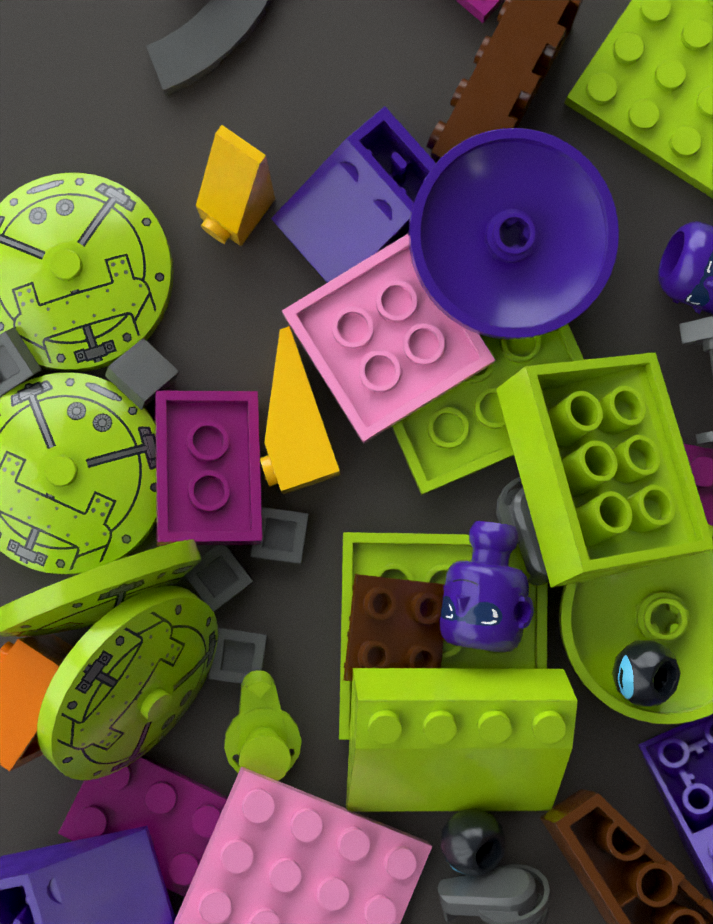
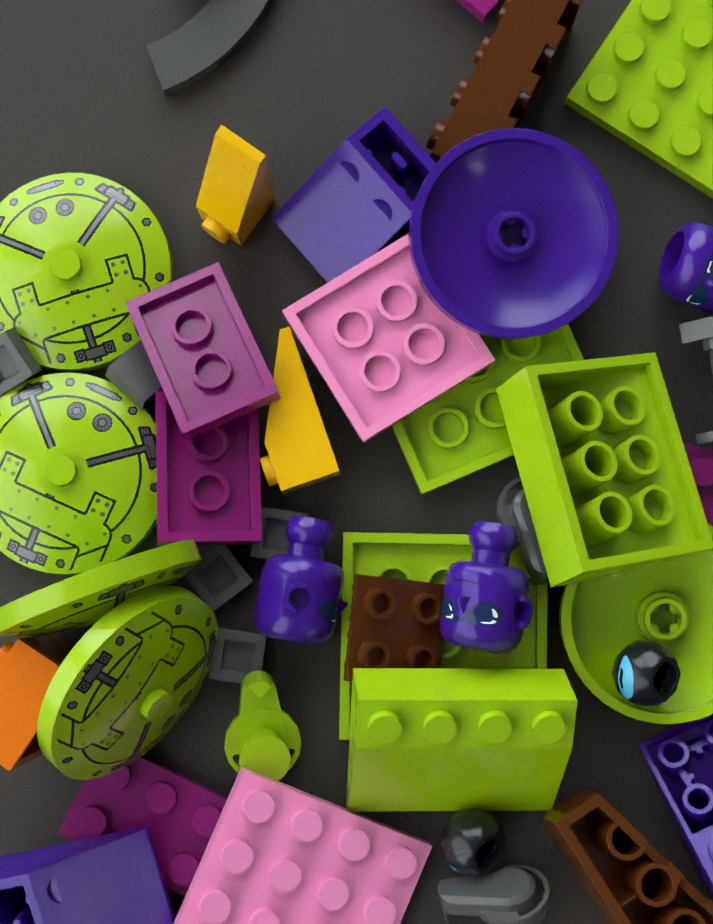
(202, 351): none -> magenta plate
(300, 590): none -> dark purple piece

